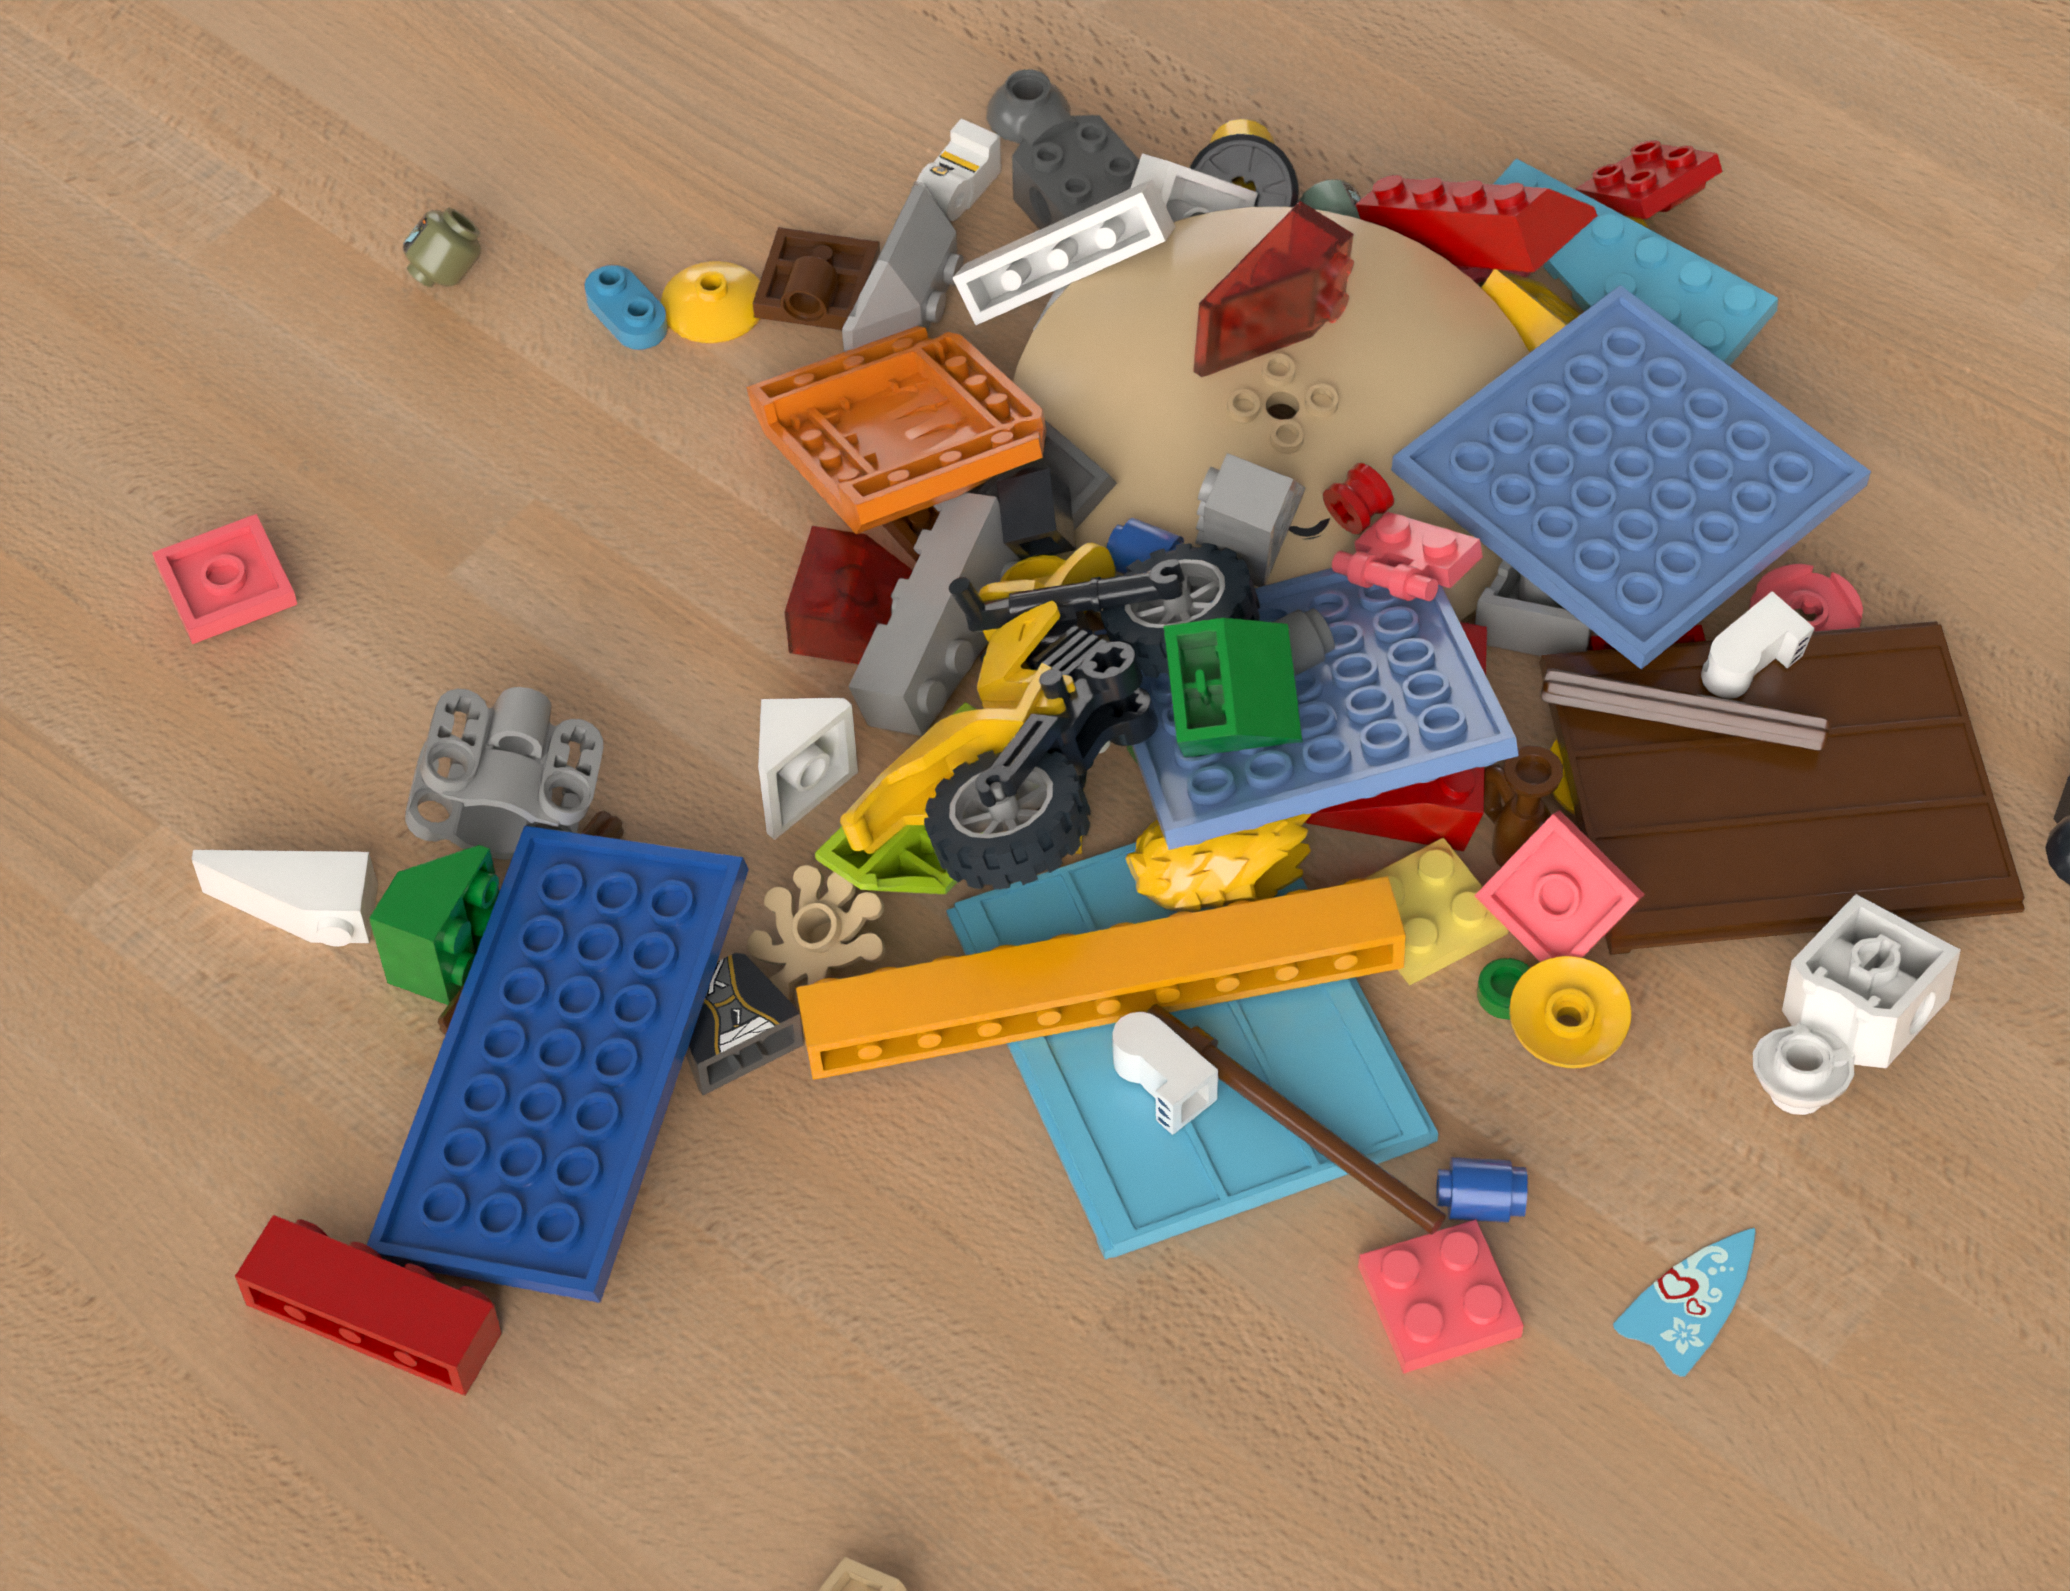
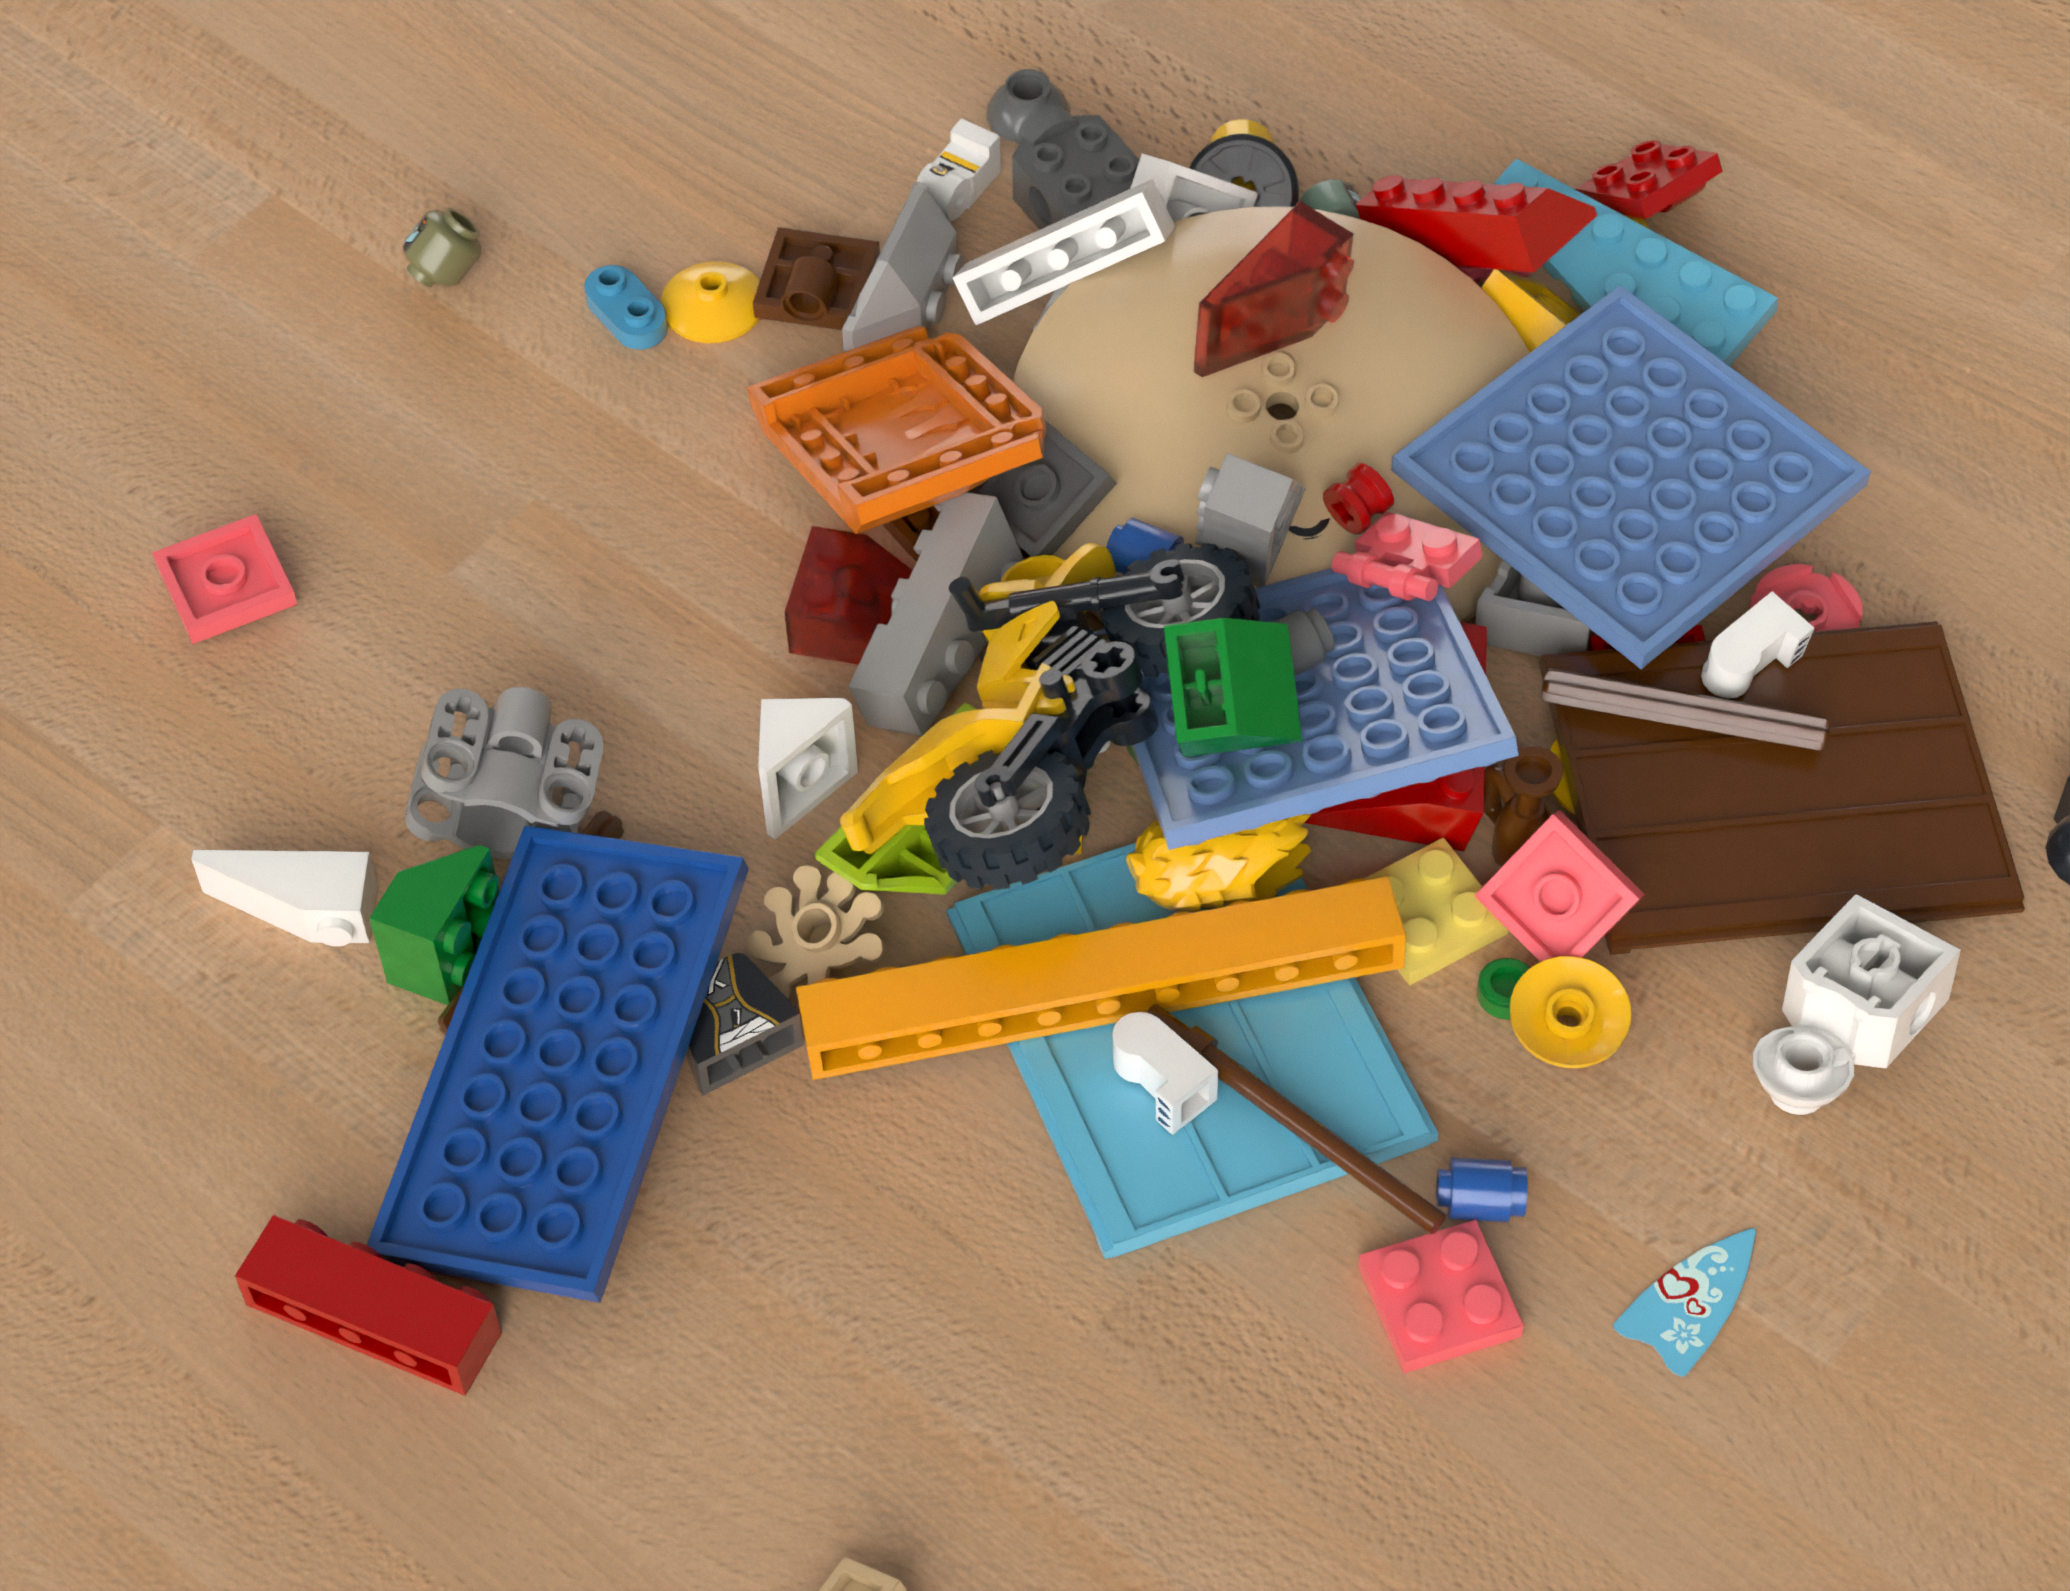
(1036, 513): black brick -> none

